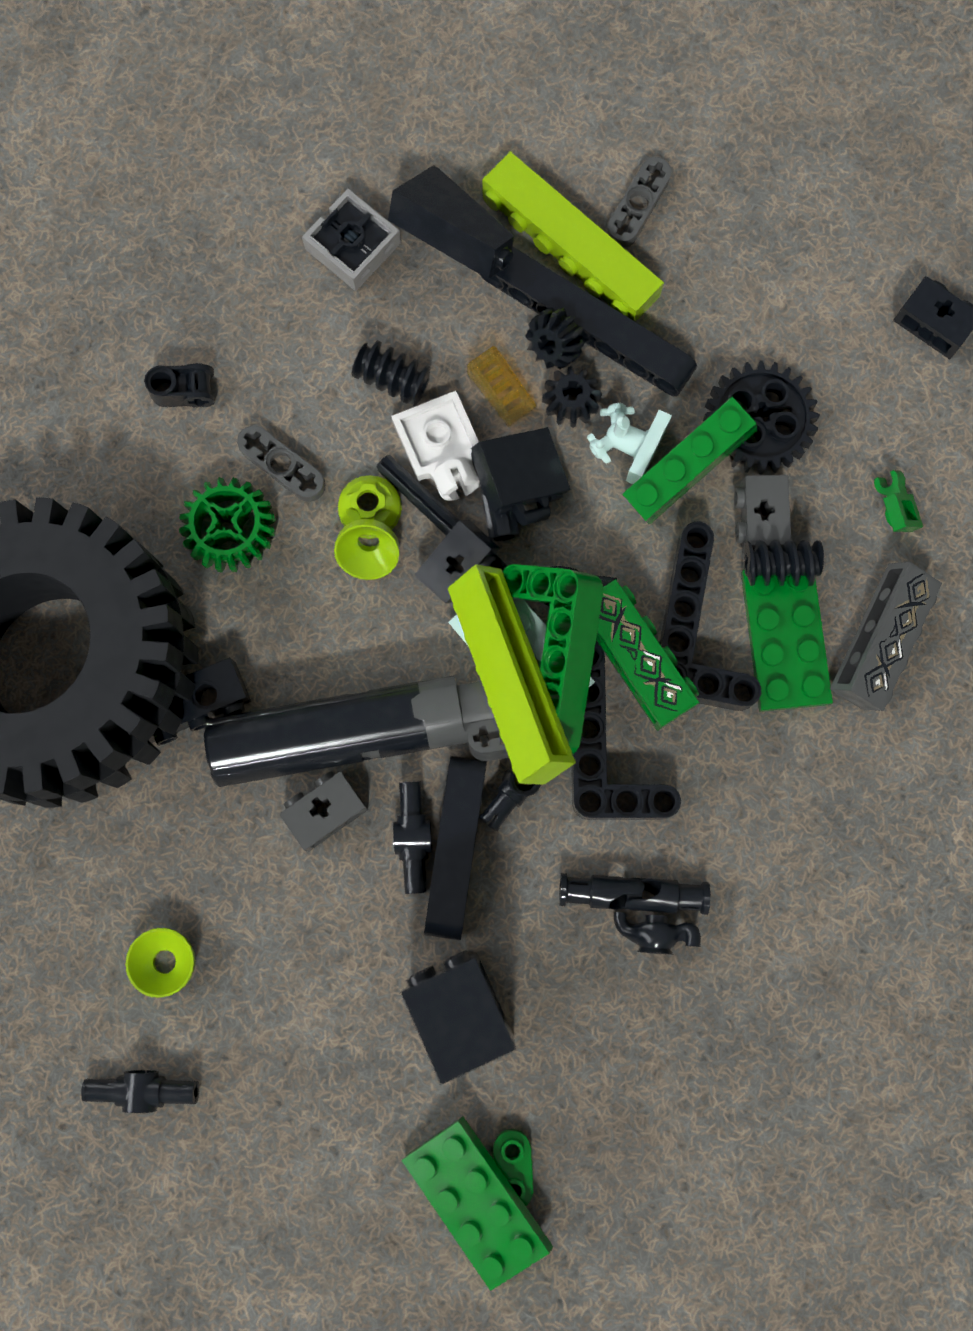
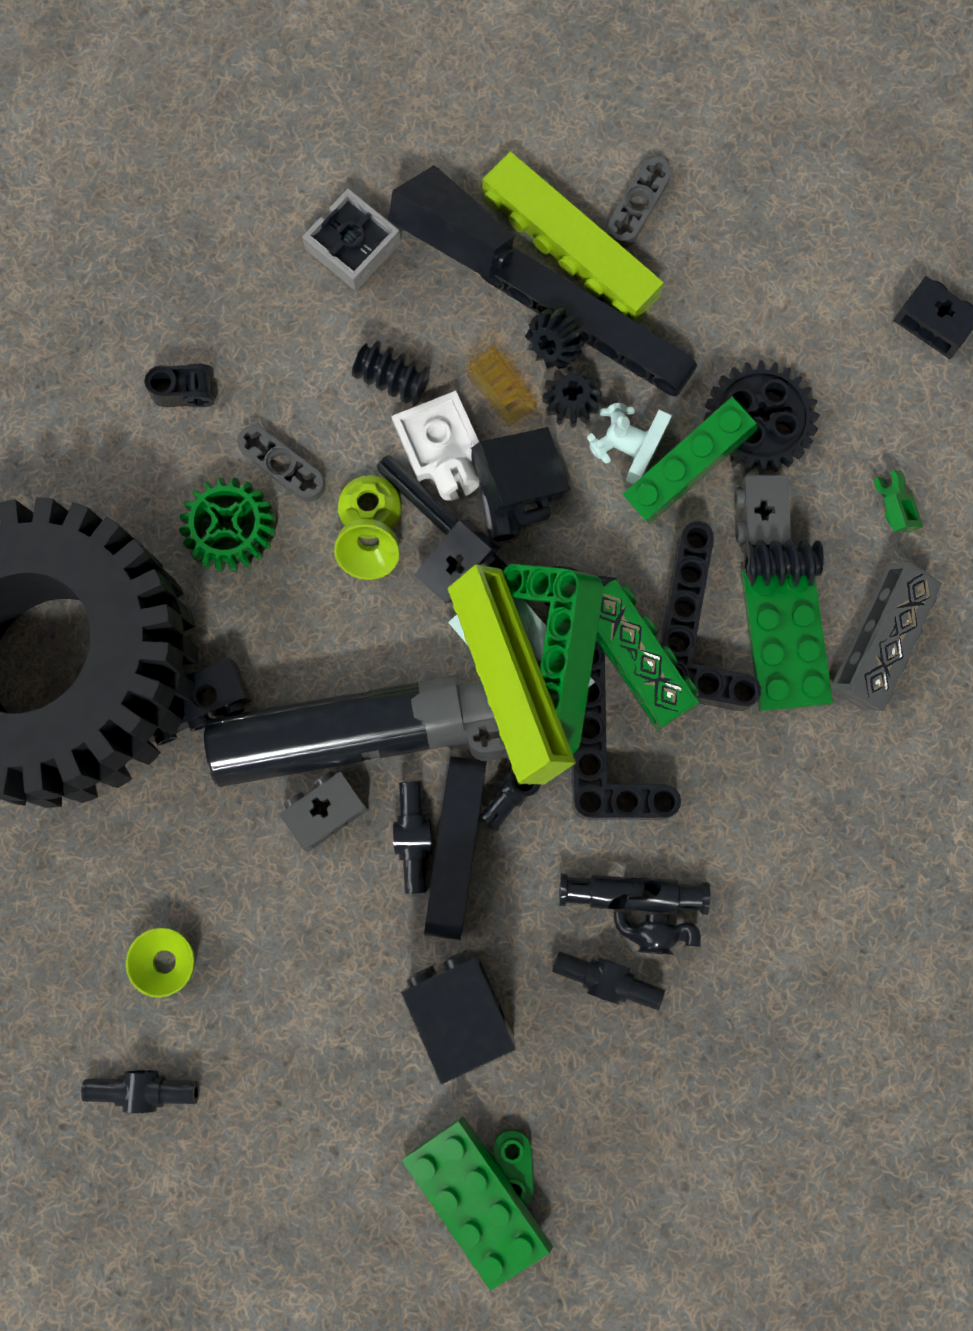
(608, 980): none -> black pin

